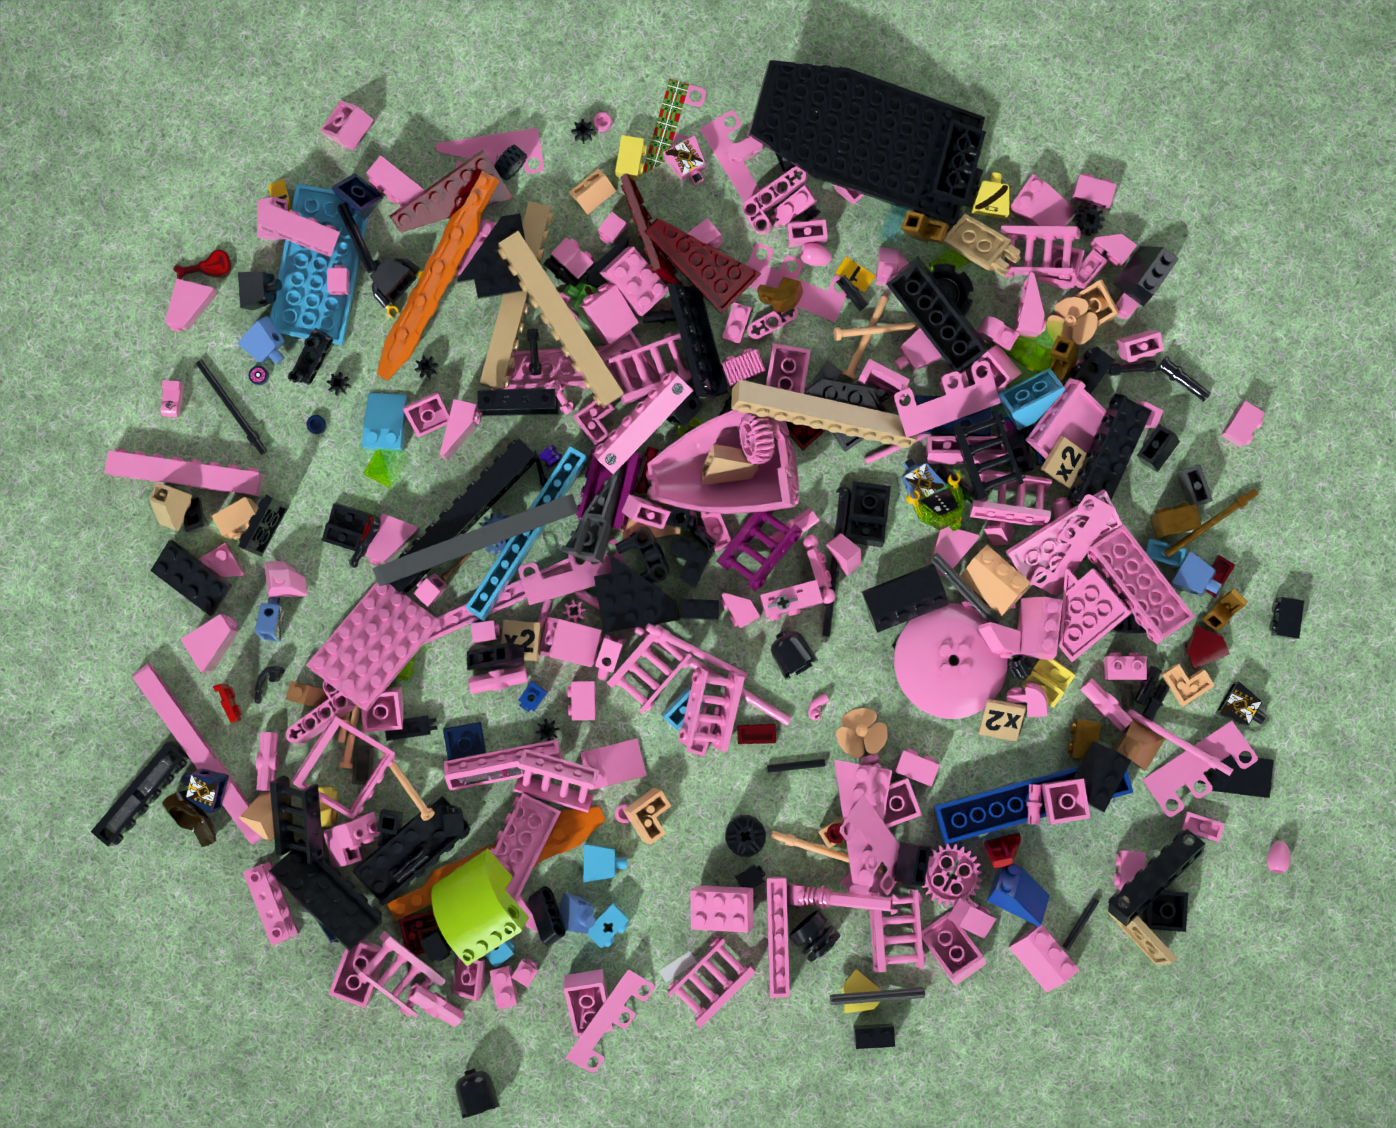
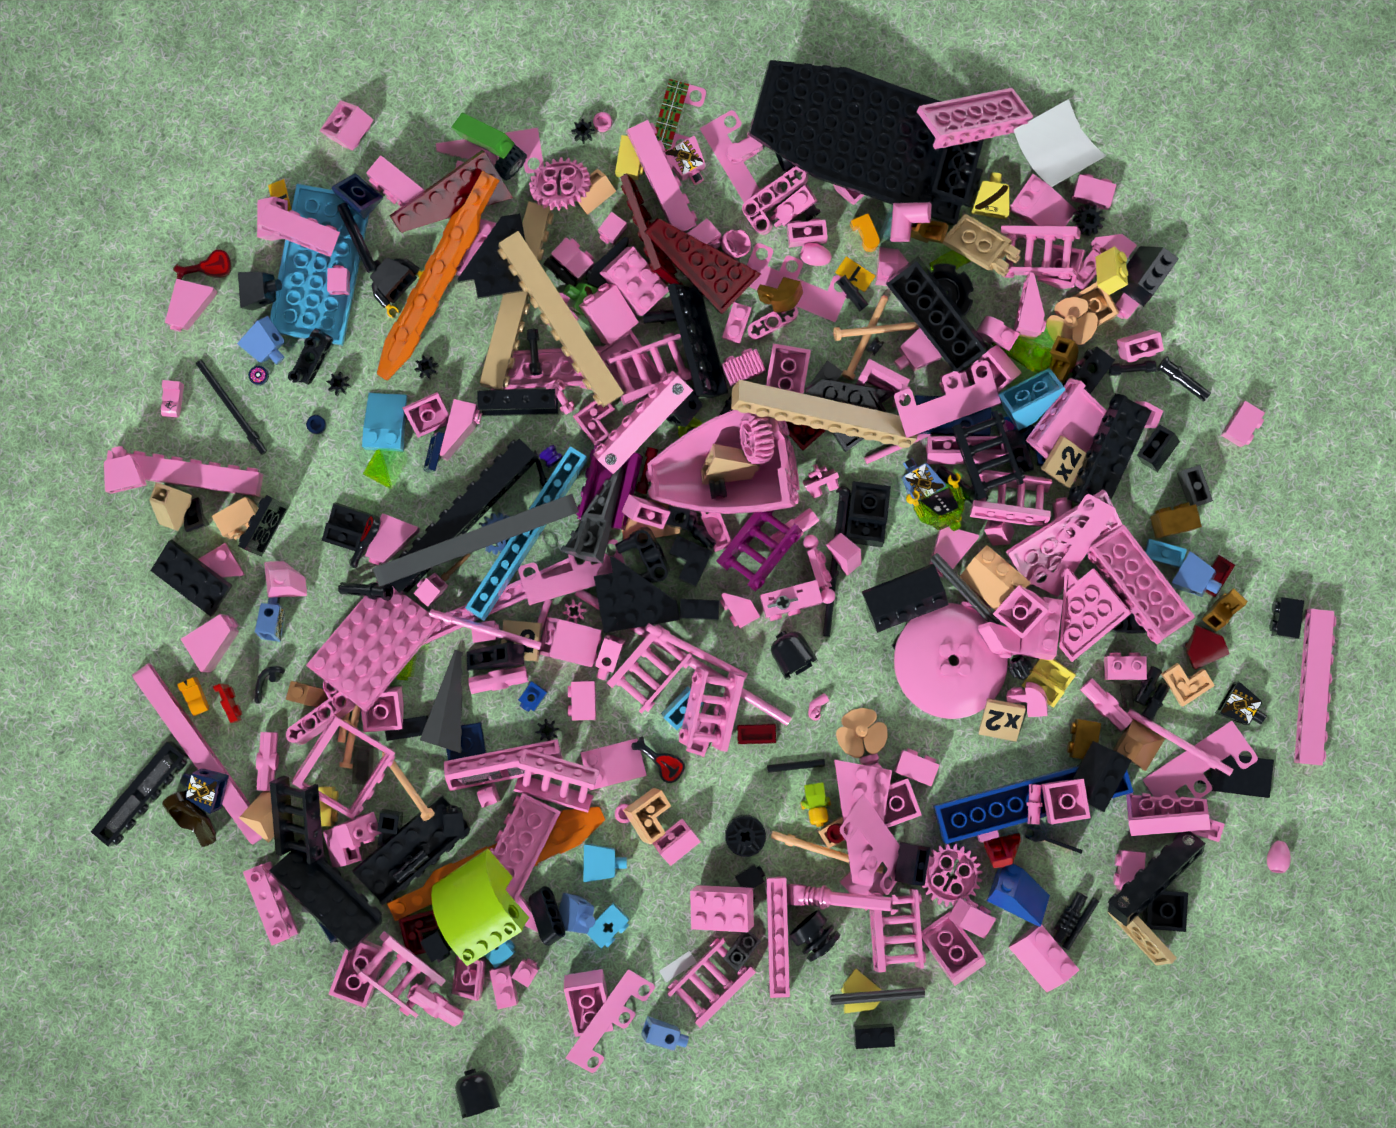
(122, 472): none -> bright pink torso
(194, 695): none -> light orange leg
(371, 590): none -> black pin
(433, 452): none -> dark blue tile
(444, 721): none -> dark grey wedge
(449, 618): none -> bright pink bar
(483, 135): none -> bright green brick
(488, 795): none -> bright pink leg
(573, 185): none -> bright pink gear
(655, 1033): none -> medium blue torso
(661, 177): none -> bright pink brick
(669, 765): none -> black piece
(676, 842): none -> bright pink brick
(717, 488): none -> black wheel
(735, 243): none -> bright pink hair
(741, 950): none -> dark grey slope
(816, 804): none -> lime piece
(820, 477): none -> bright pink hips
(867, 232): none -> light orange leg
(875, 346): none -> black bush
(904, 215): none -> bright pink brick
(974, 117): none -> bright pink bracket
(988, 836): none -> bright pink tile
(1021, 610): none -> bright pink slope
(1039, 836): none -> black flag
(1056, 144): none -> white sticker
(1069, 917): none -> black hinge
(1111, 270): none -> light yellow brick
(1166, 815): none -> bright pink wedge
(1239, 502): pearl gold bar -> none
(1314, 687): none -> bright pink brick

